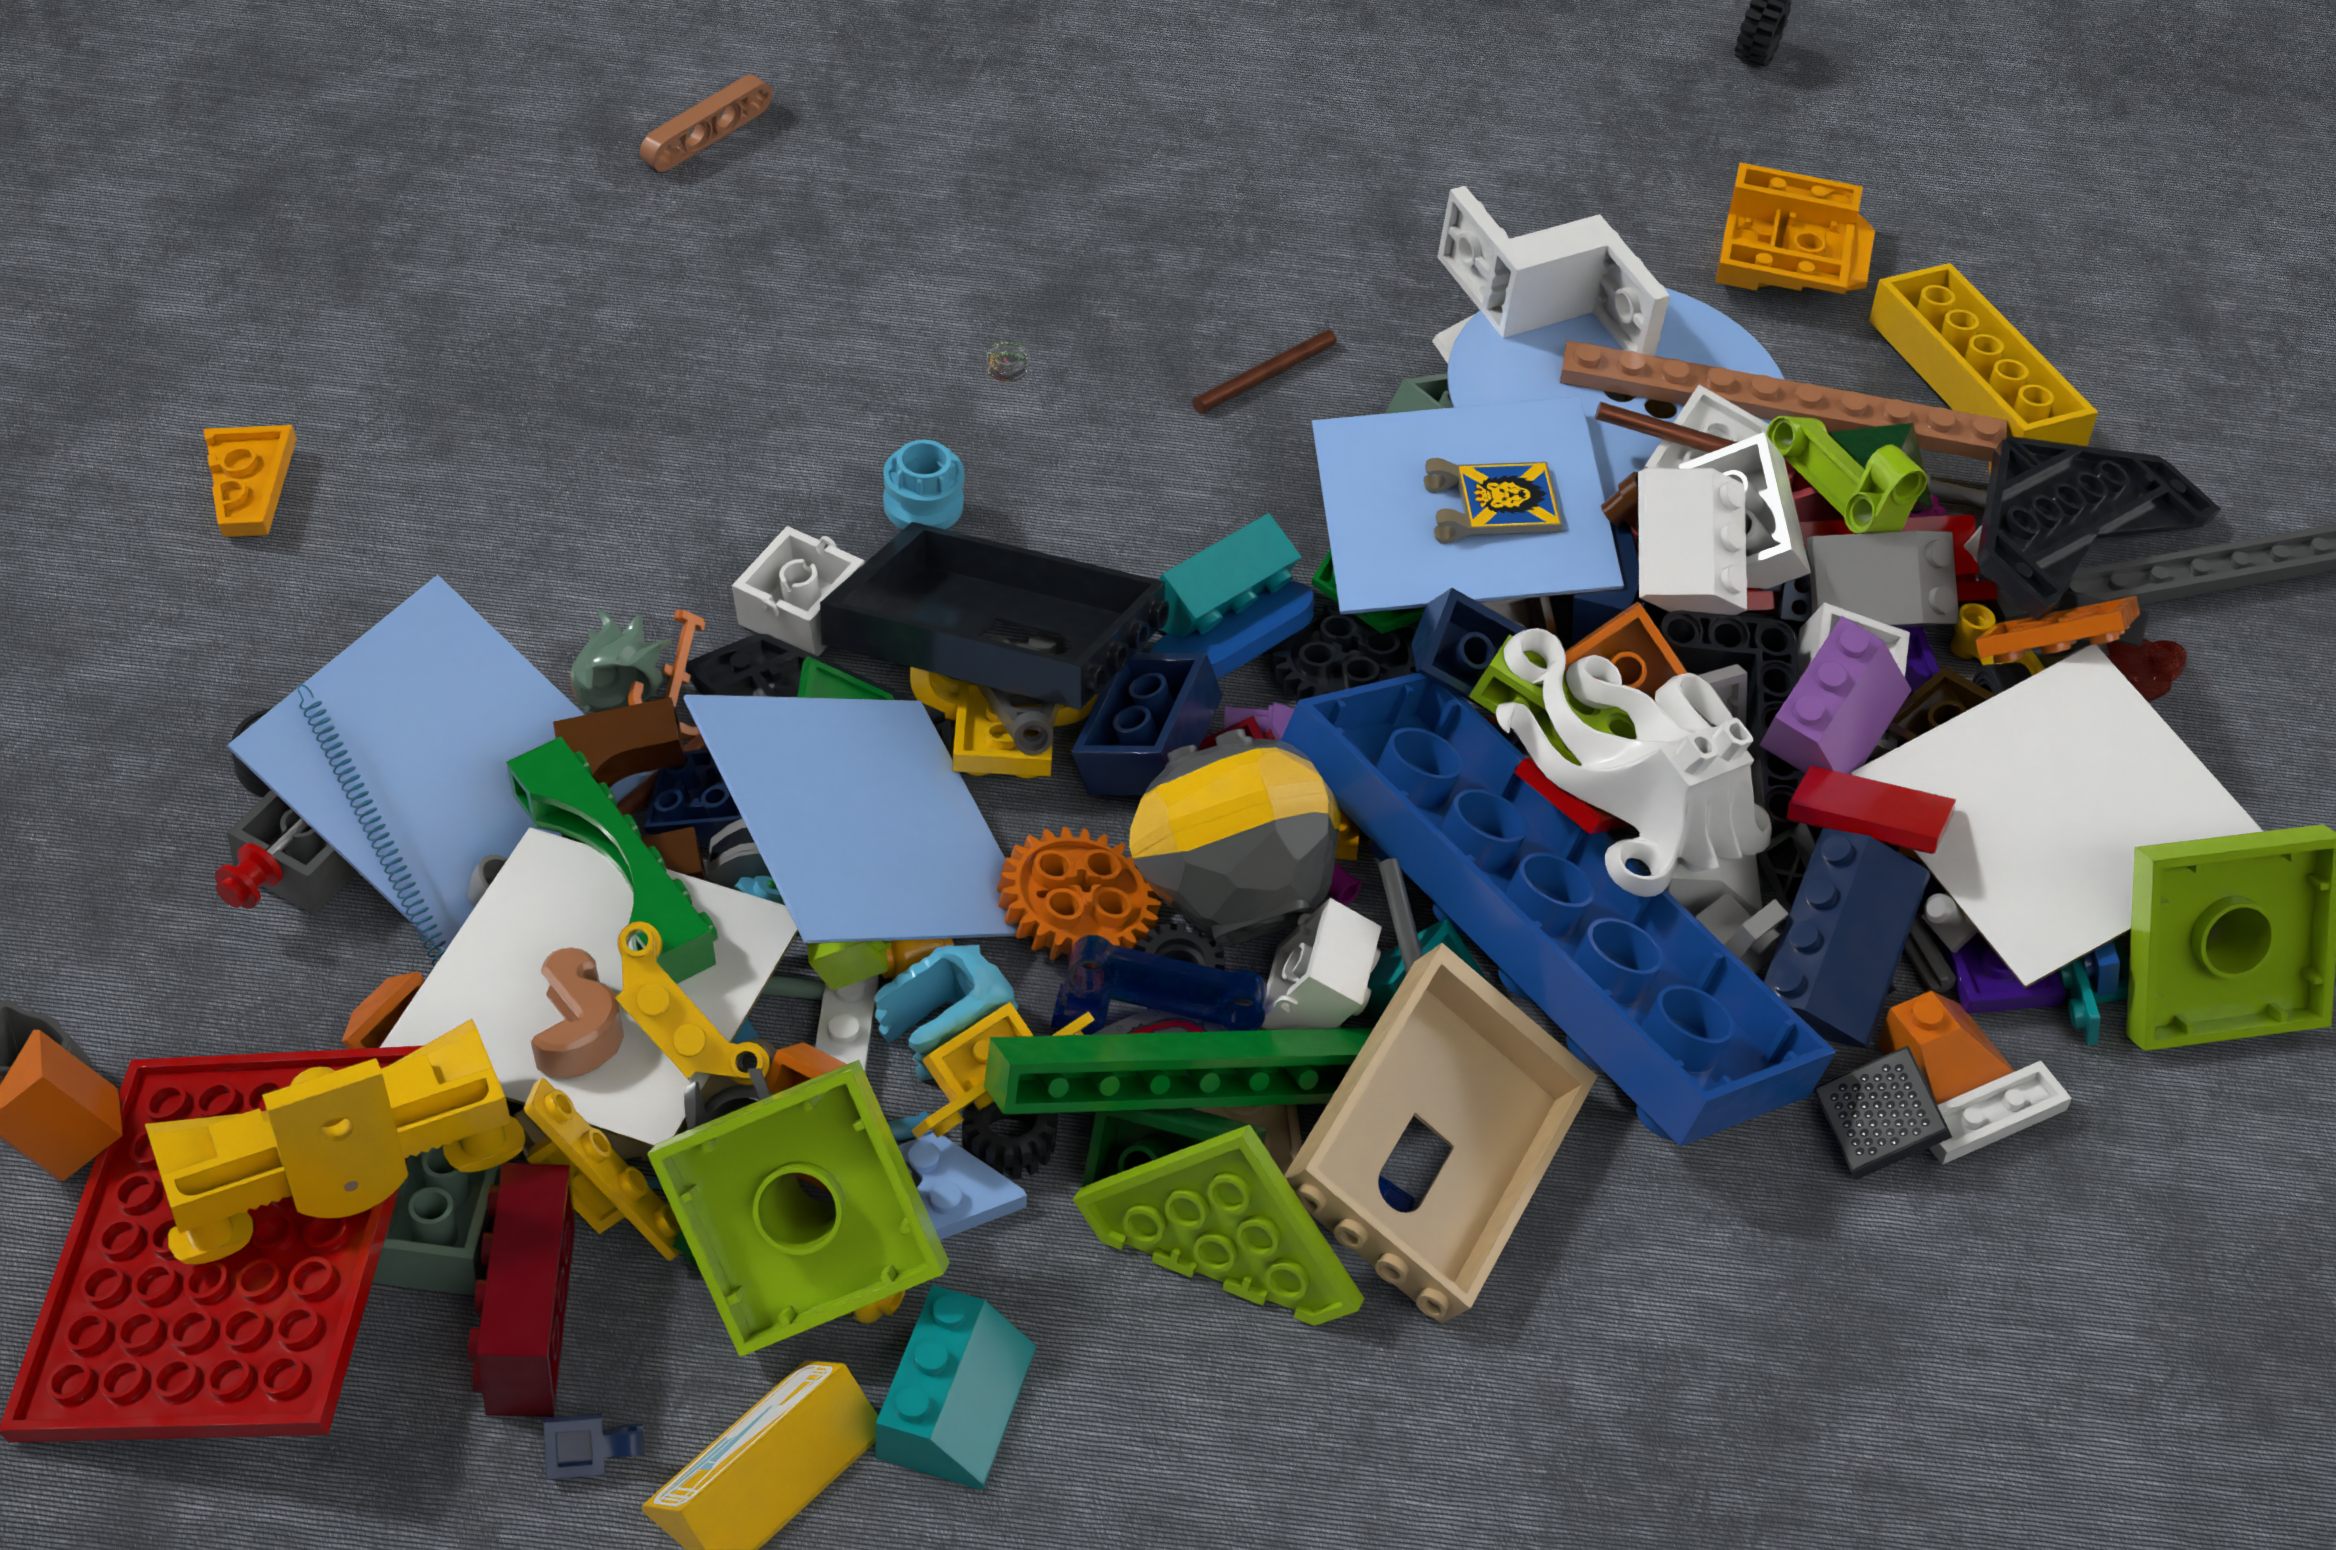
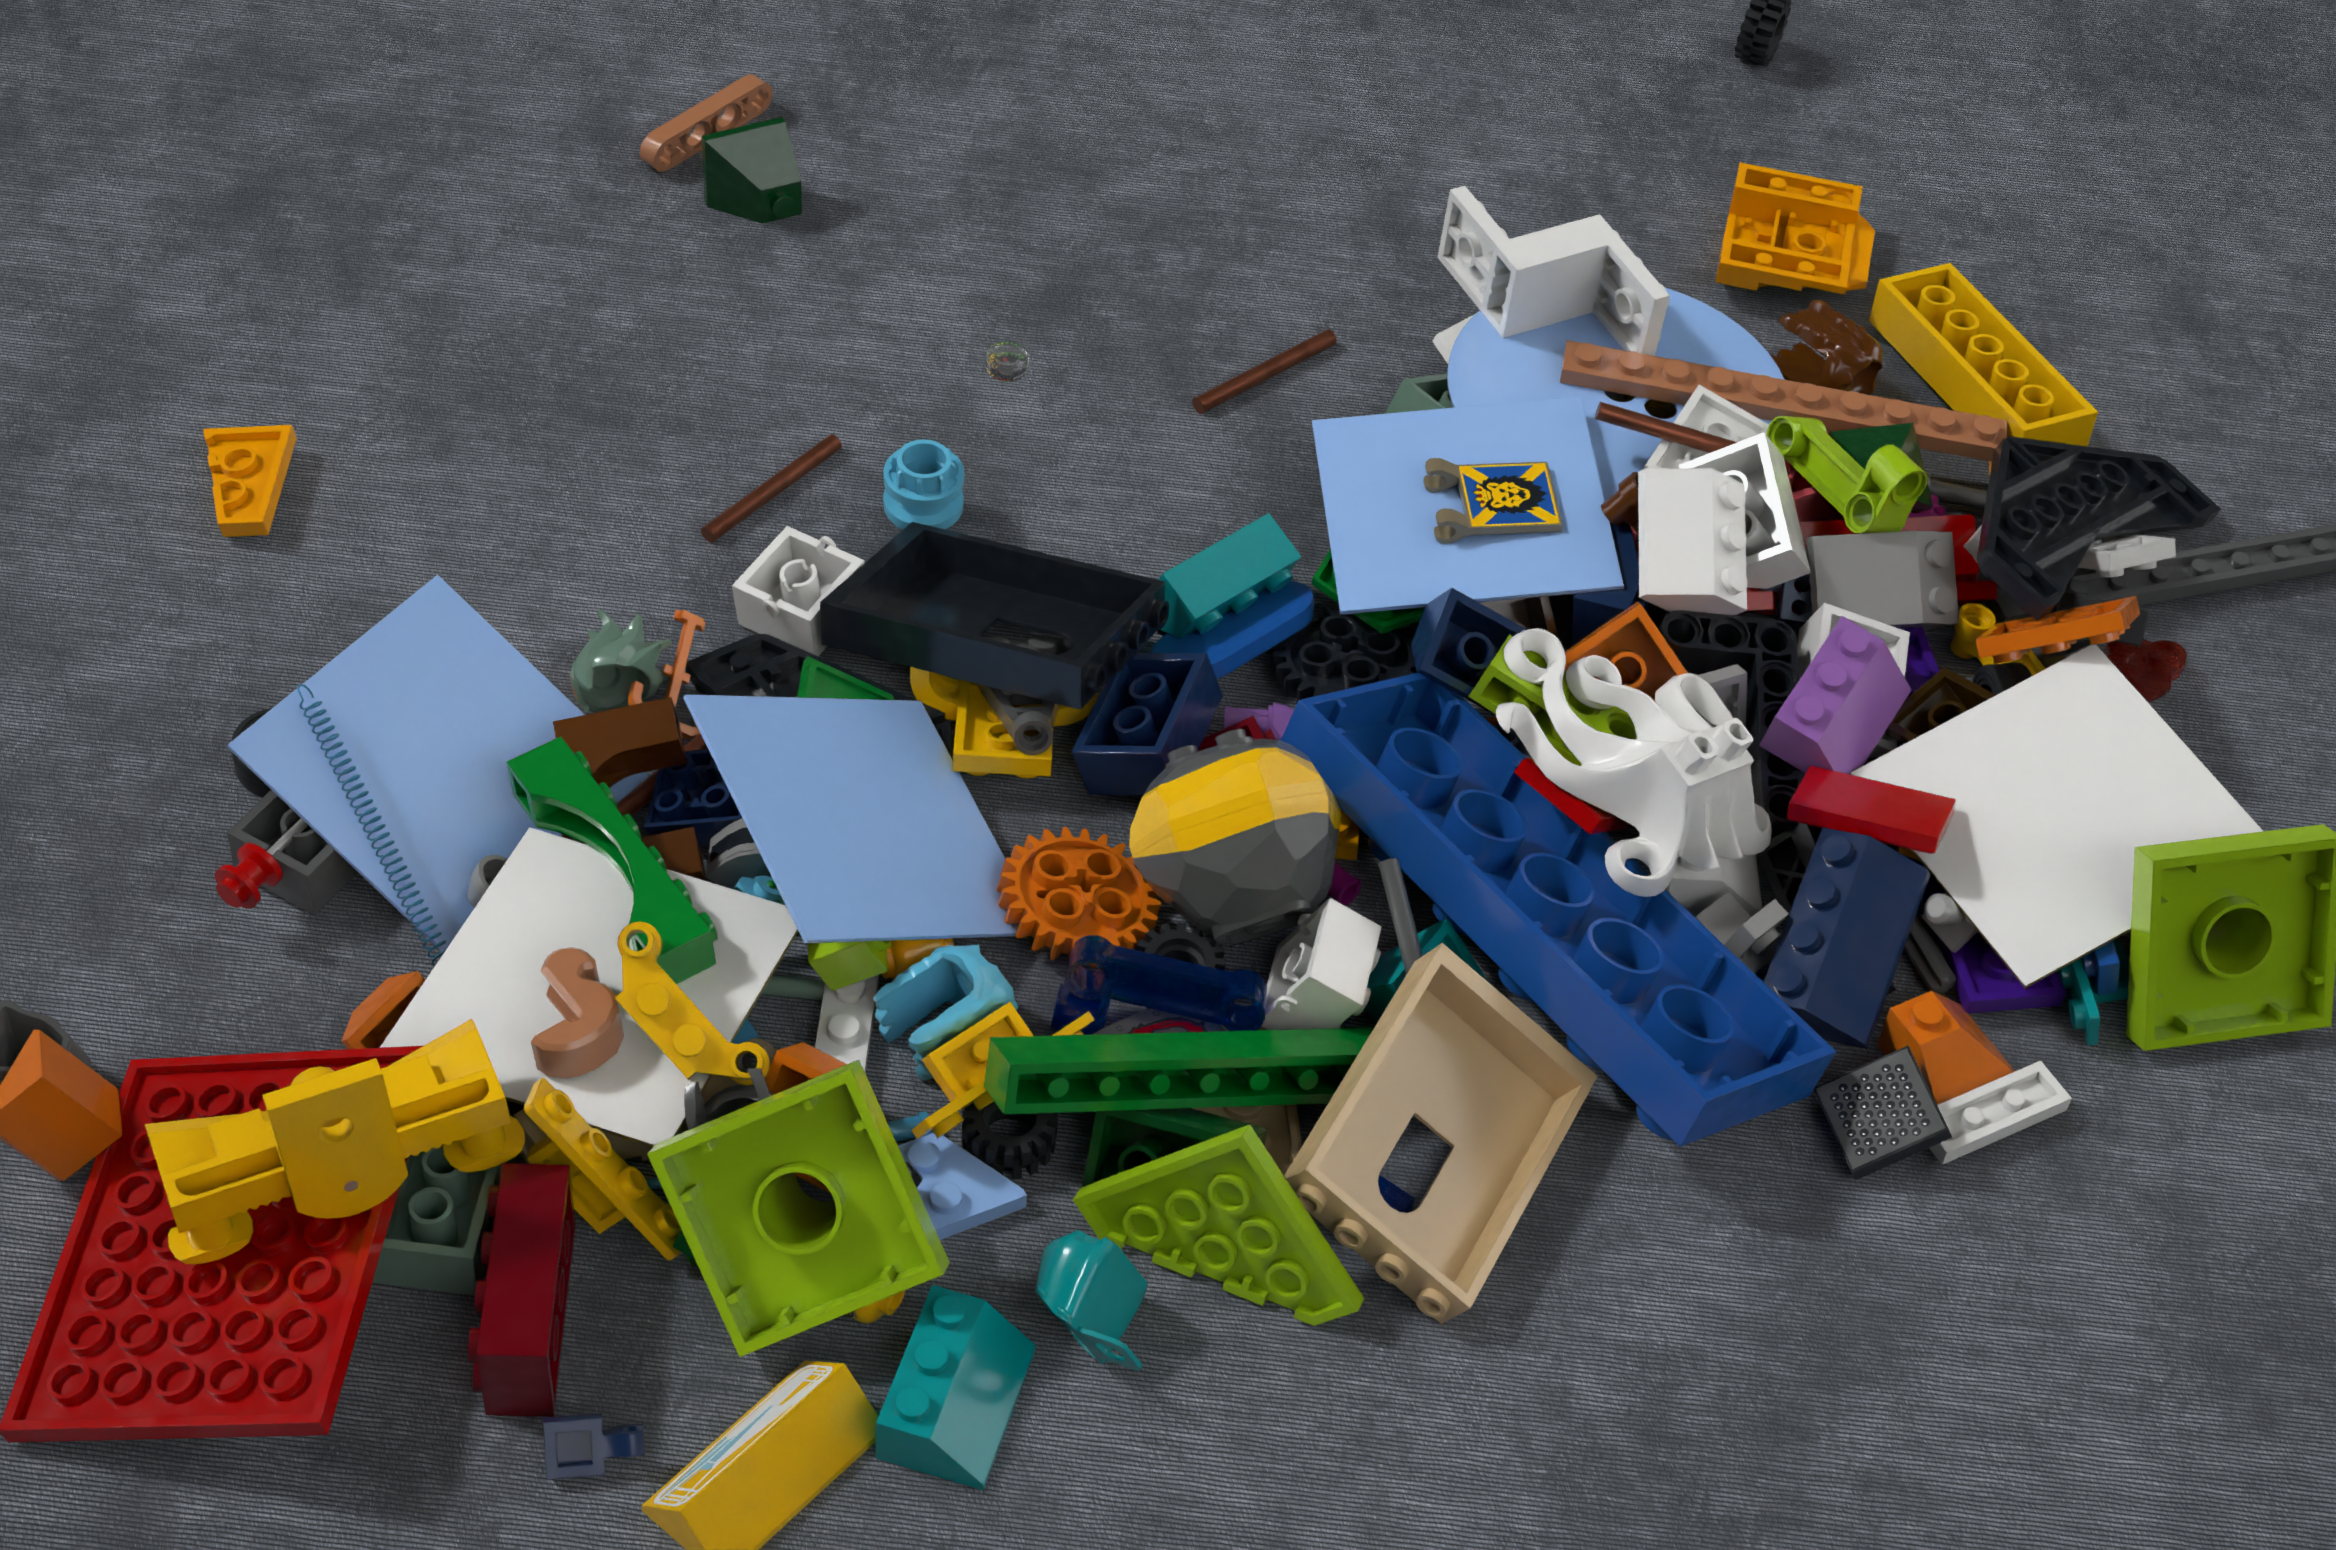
(752, 172): none -> dark green slope
(771, 488): none -> copper bar
(1092, 1293): none -> teal piece
(1850, 352): none -> reddish brown piece
(2127, 551): none -> white wing

